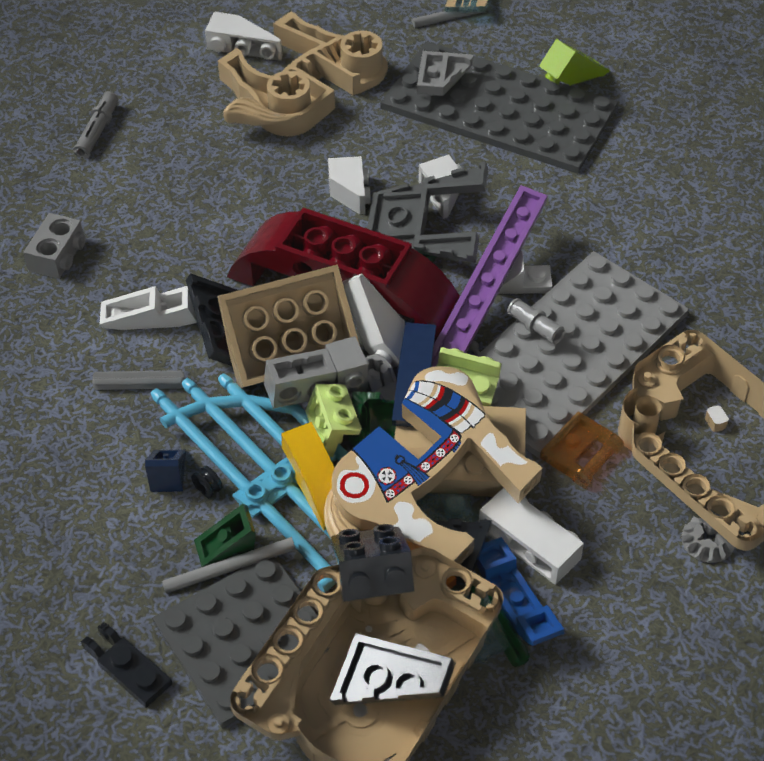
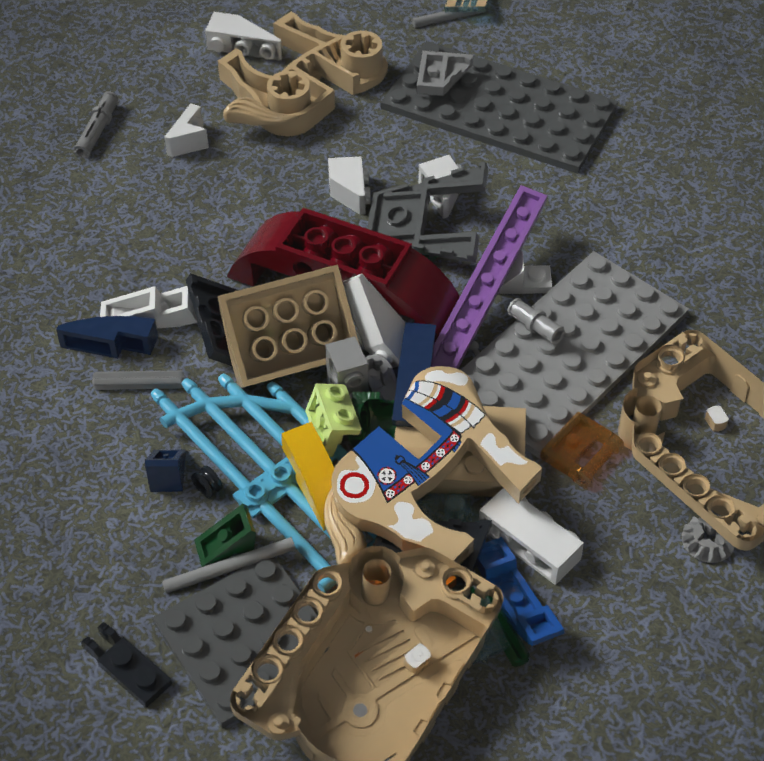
(54, 245): light grey brick -> none
(109, 335): none -> dark blue slope
(187, 133): none -> white slope
(293, 377): light grey brick -> none
(373, 562): black bracket -> none
(390, 672): wing -> none
(482, 371): yellowish green bracket -> none
(570, 65): lime slope -> none

